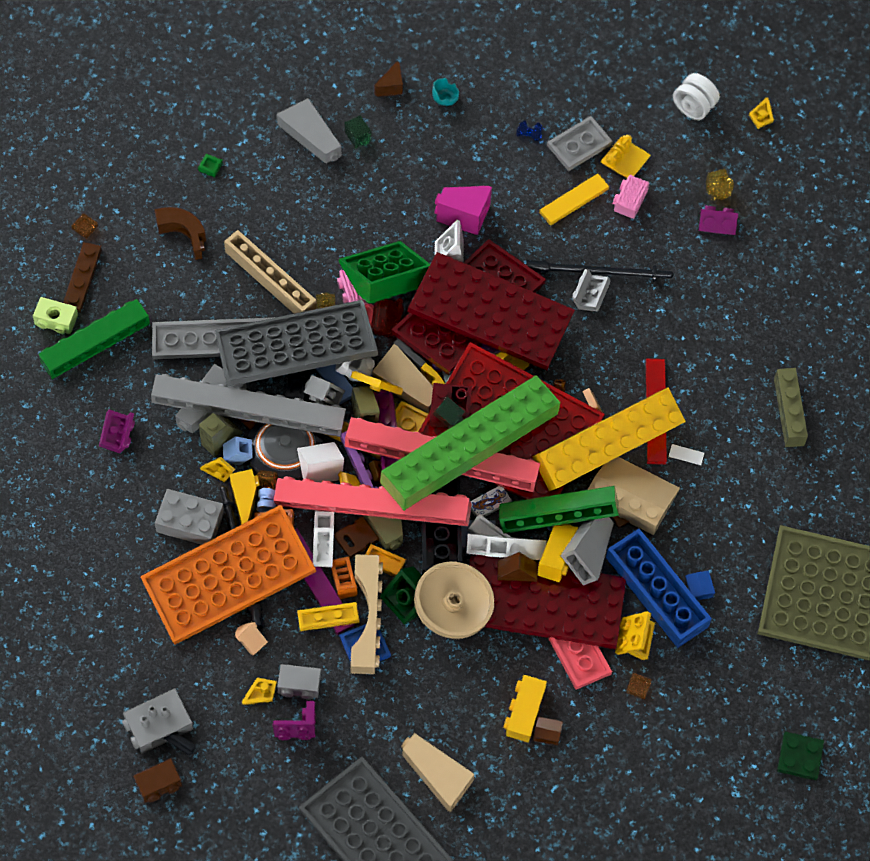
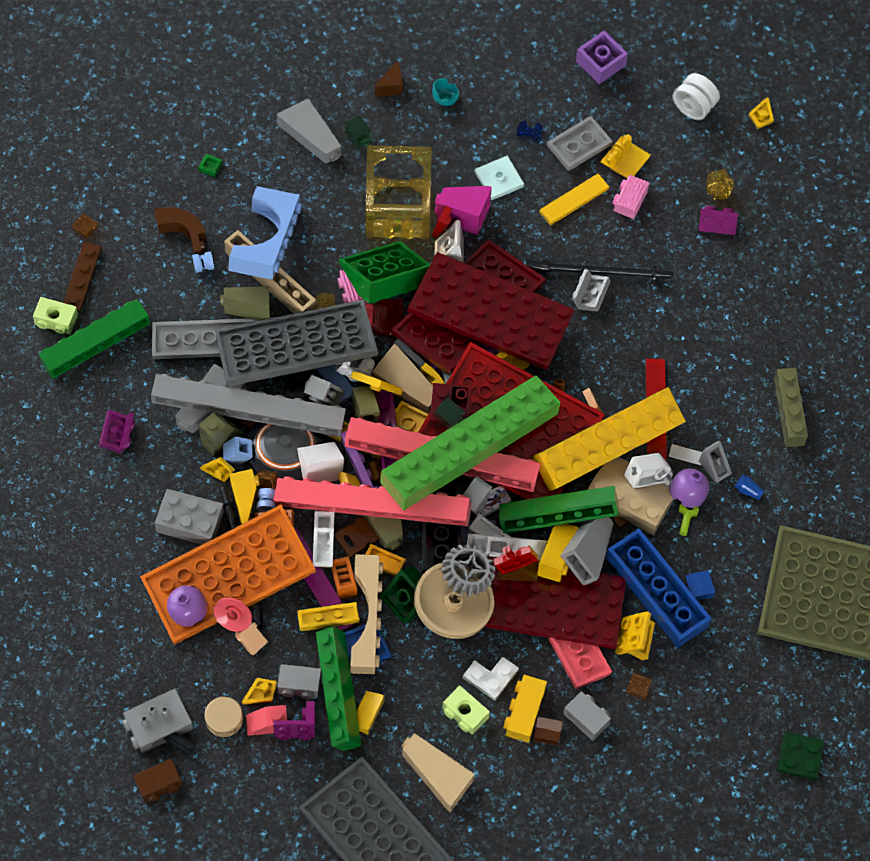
(186, 605): none -> medium lavender cylinder
(207, 262): none -> light blue wheel
(223, 716): none -> tan head
(232, 614): none -> coral dish
(247, 302): none -> olive slope
(262, 720): none -> coral slope
(264, 258): none -> light blue arch
(338, 689): none -> green brick
(369, 710): none -> yellow slope
(405, 227): none -> clear yellow windscreen
(443, 222): none -> red plate
(452, 567): none -> light grey gear
(462, 699): none -> yellowish green brick
(478, 494): none -> light grey slope
(491, 682): none -> white plate
(500, 176): none -> light aqua plate
(515, 559): none -> red plate
(587, 715): none -> light grey brick
(601, 57): none -> medium lavender brick
(648, 471): none -> white piece
(687, 514): none -> lime bar
(690, 487): none -> medium lavender cylinder
(715, 462): none -> light grey slope
(749, 487): none -> blue cone

